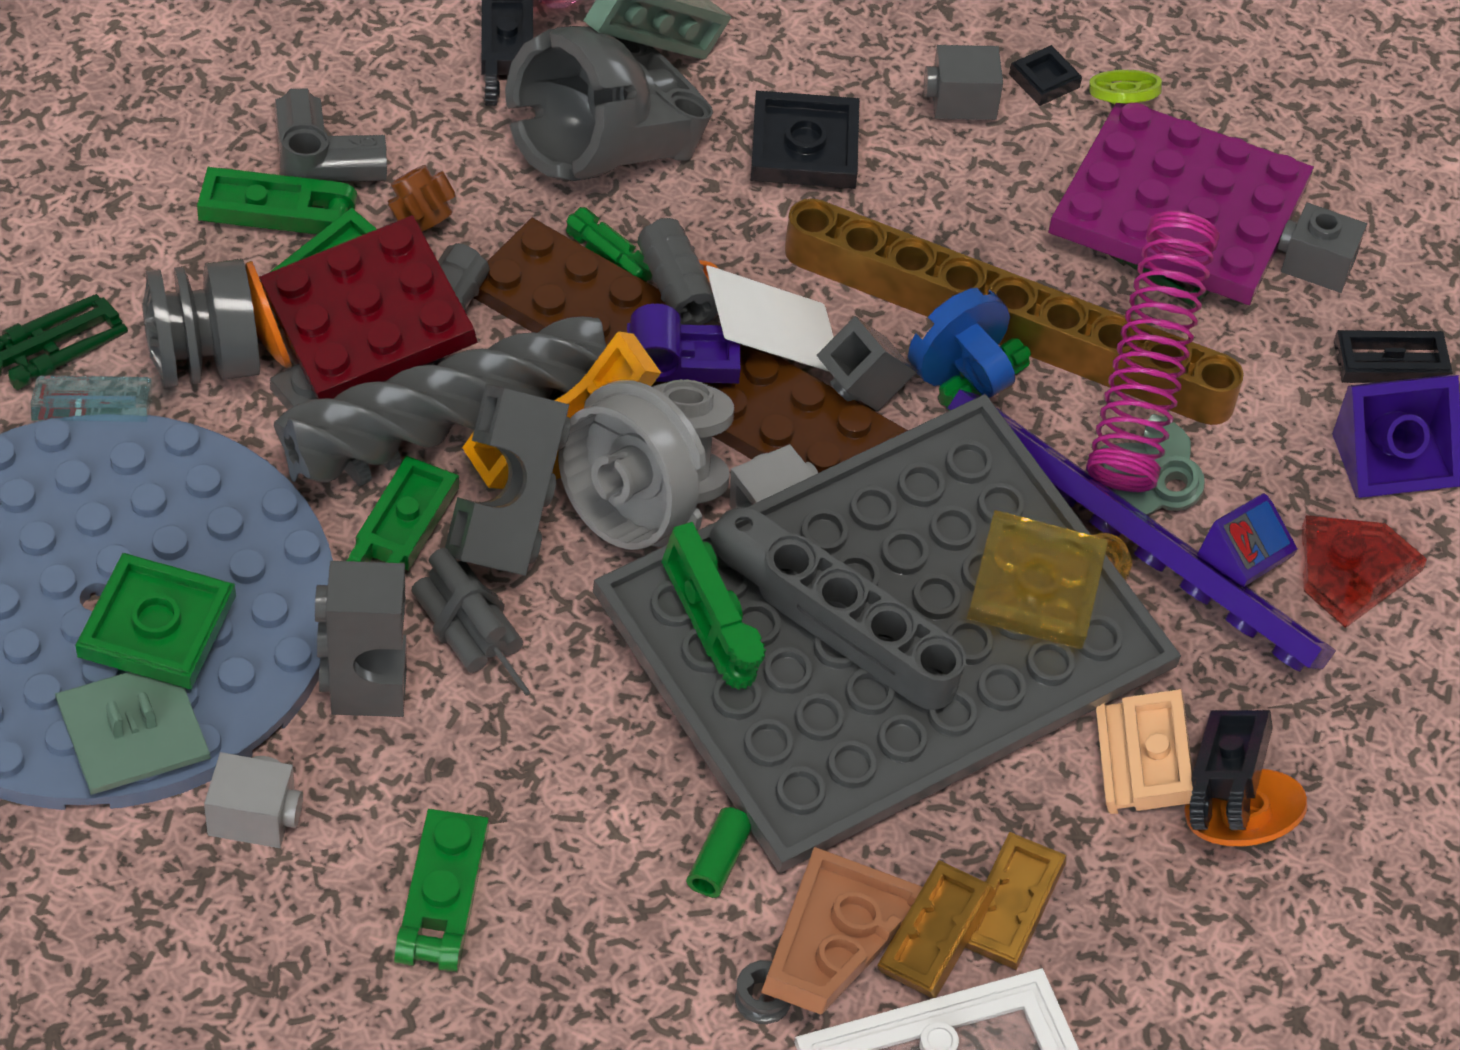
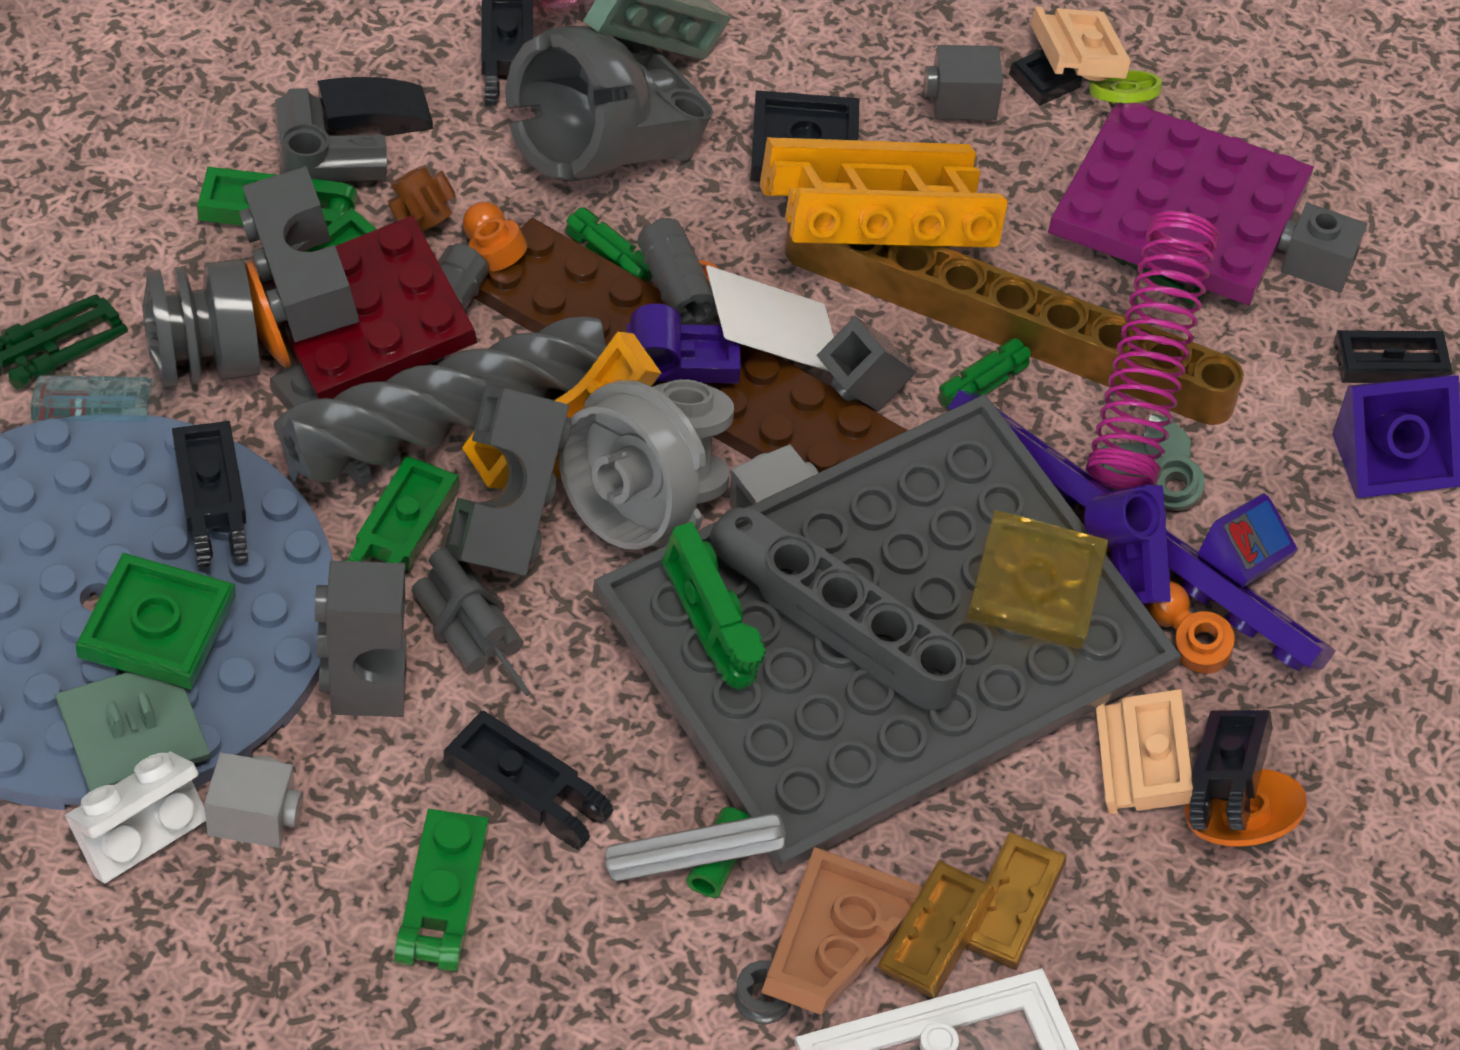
(137, 815): none -> white bracket
(210, 487): none -> black hinge
(309, 285): none -> dark grey arch
(370, 101): none -> black slope
(492, 236): none -> orange plate
(526, 778): none -> black hinge
(696, 847): none -> light grey axle
(882, 193): none -> light orange fence
(965, 341): blue tile -> none
(1081, 42): none -> light nougat plate
(1136, 534): none -> dark purple plate
(1195, 655): none -> orange plate
(1354, 564): clear red plate -> none

